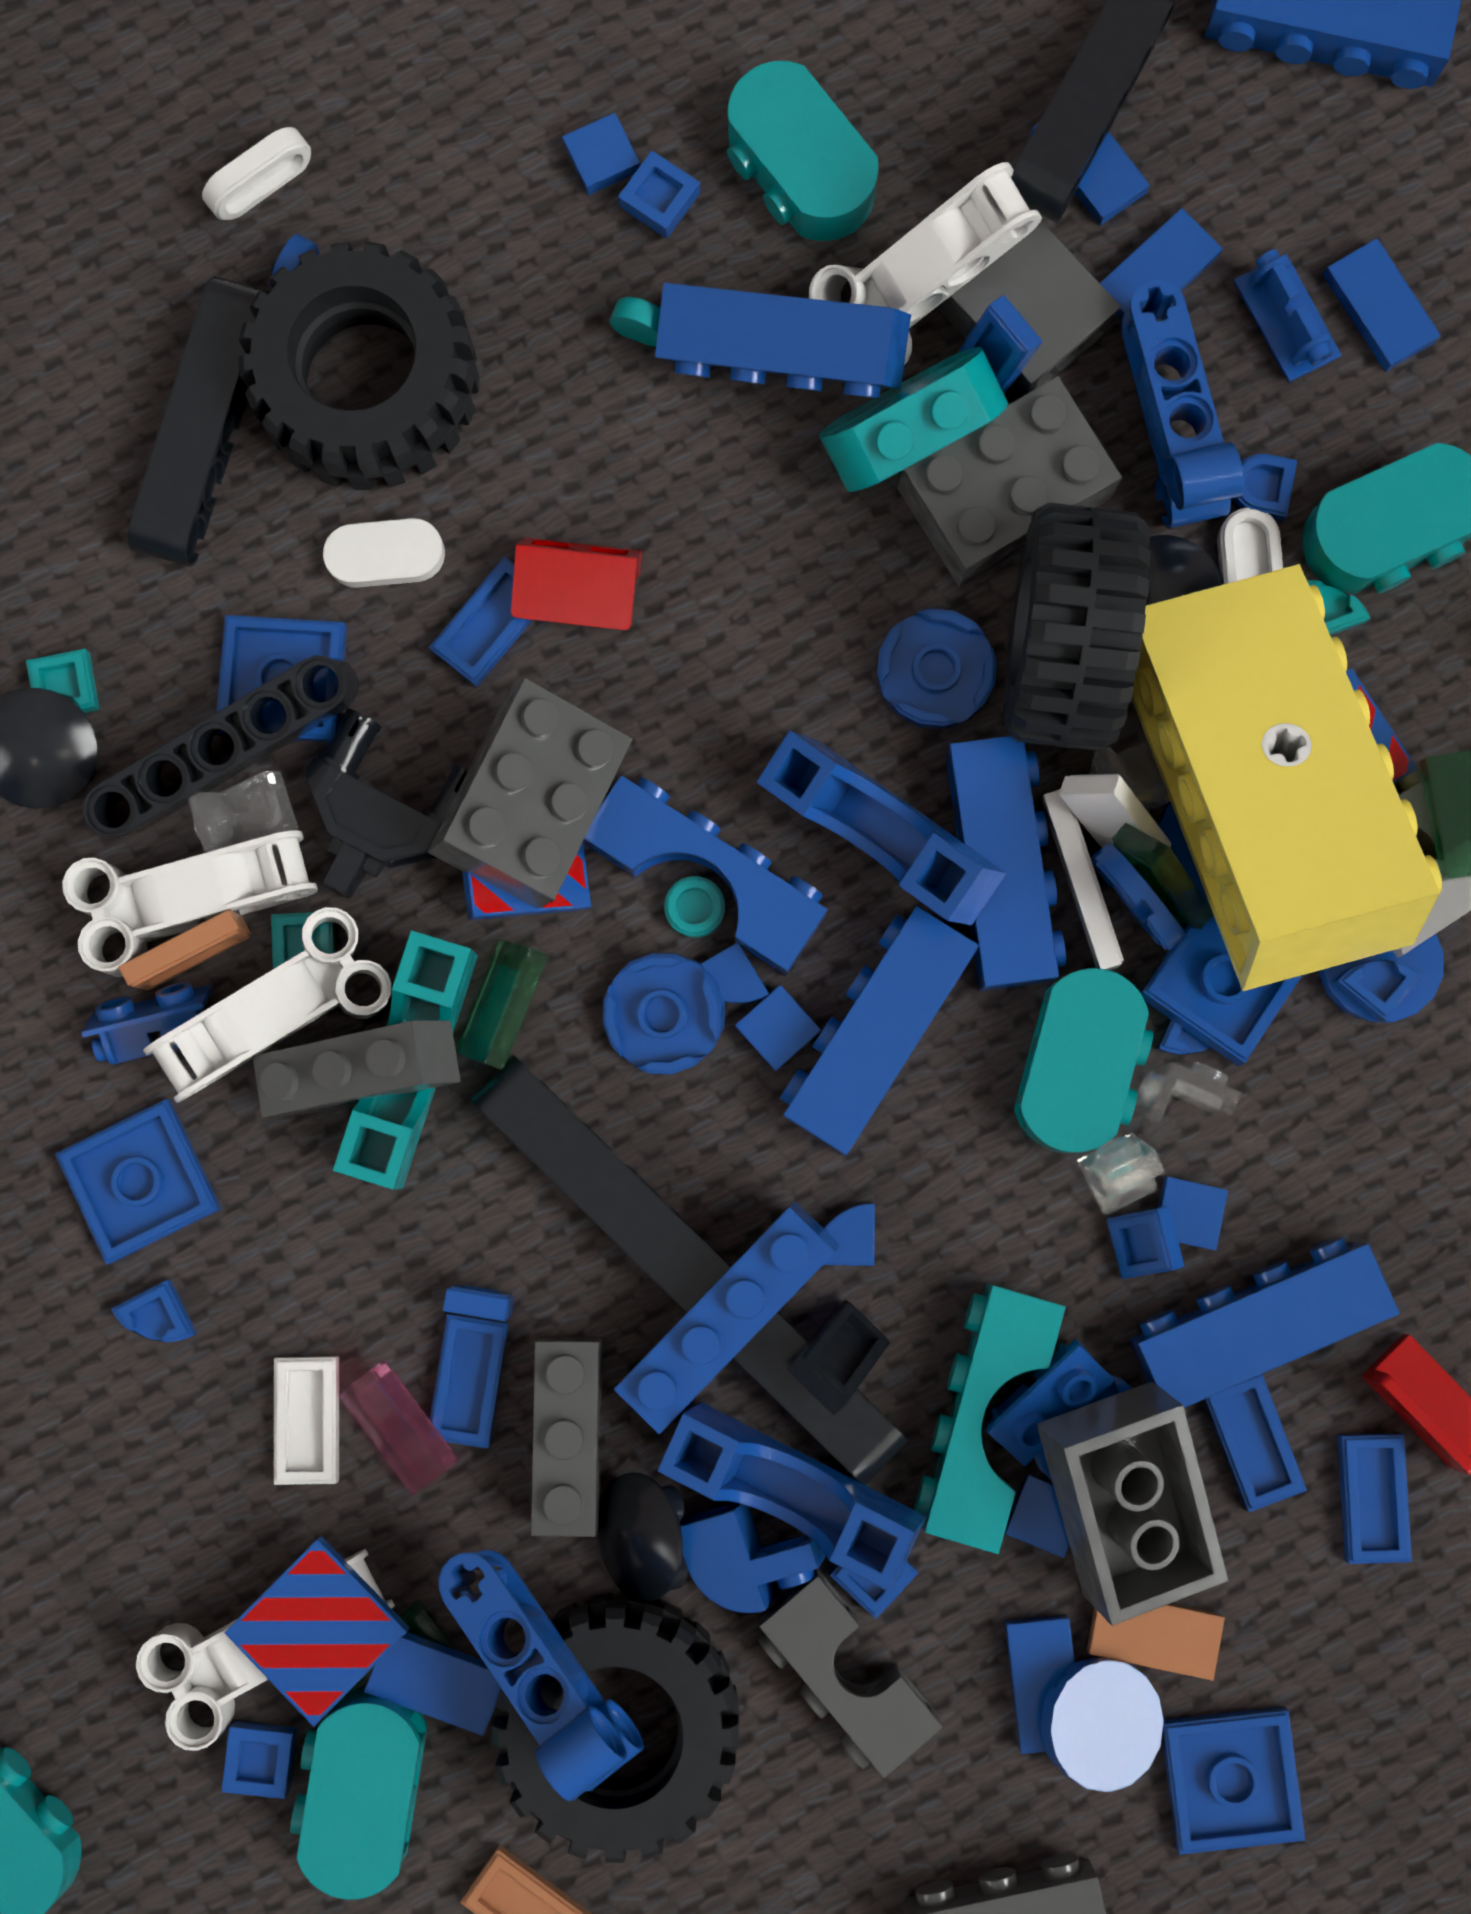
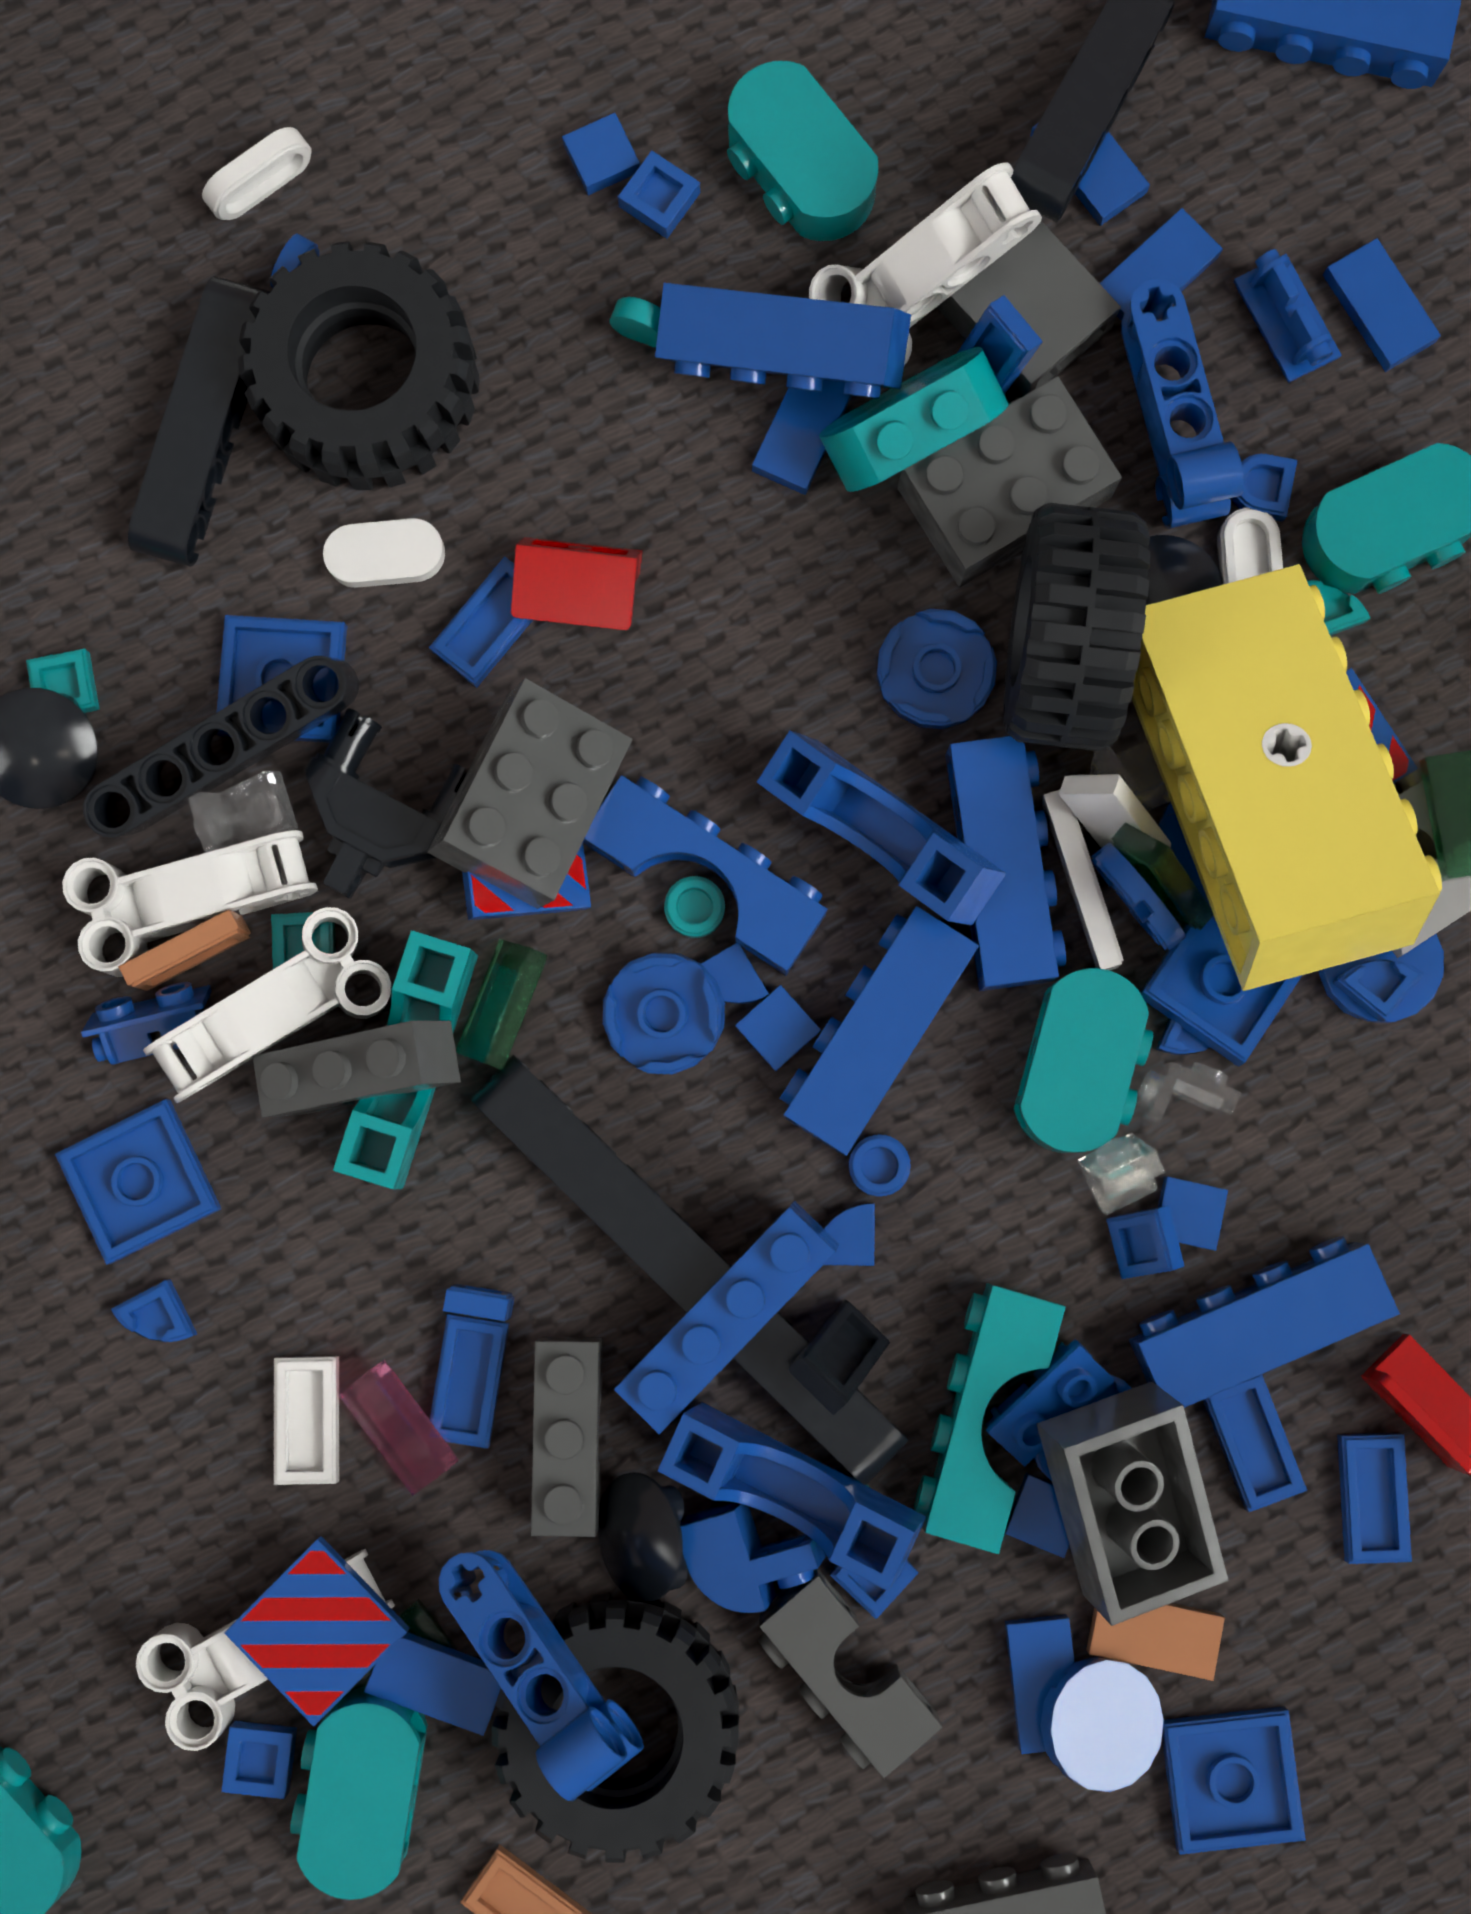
(793, 444): none -> blue tile
(879, 1165): none -> blue tile

